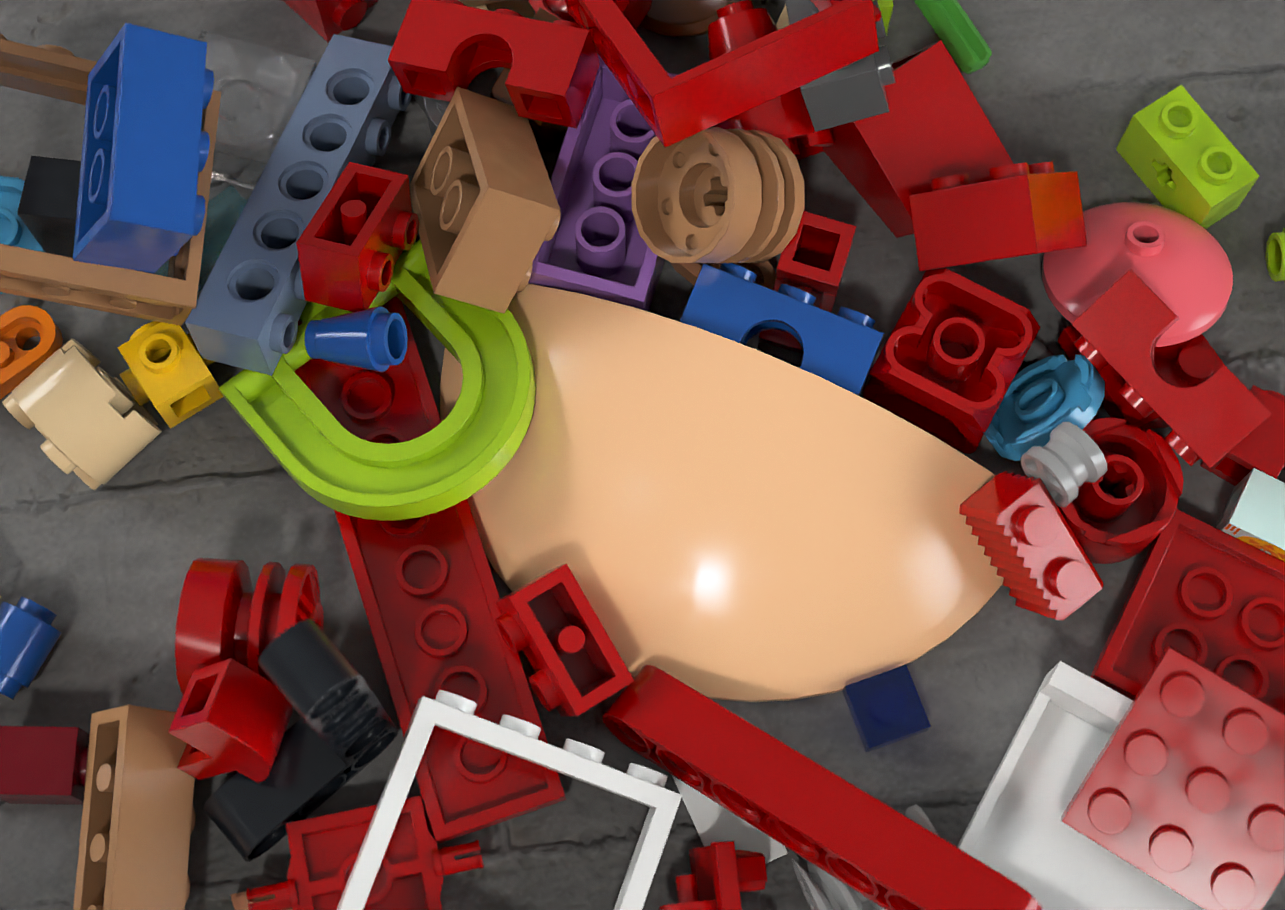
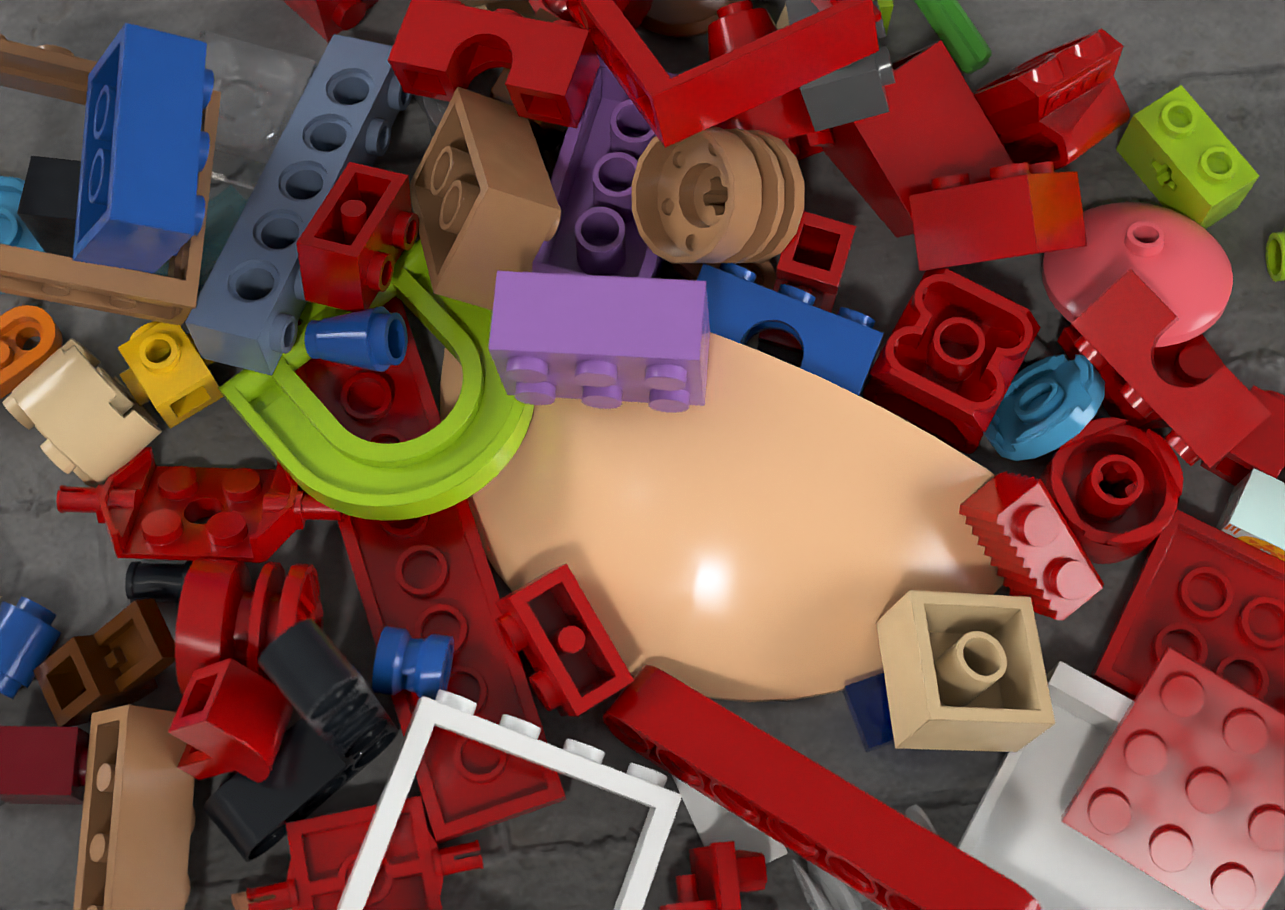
(109, 666): none -> reddish brown brick
(155, 508): none -> red plate
(155, 581): none -> black pin
(412, 663): none -> blue wheel
(601, 339): none -> medium lavender brick
(964, 672): none -> tan brick
(1058, 101): none -> red piece
(1065, 462): light grey wheel -> none

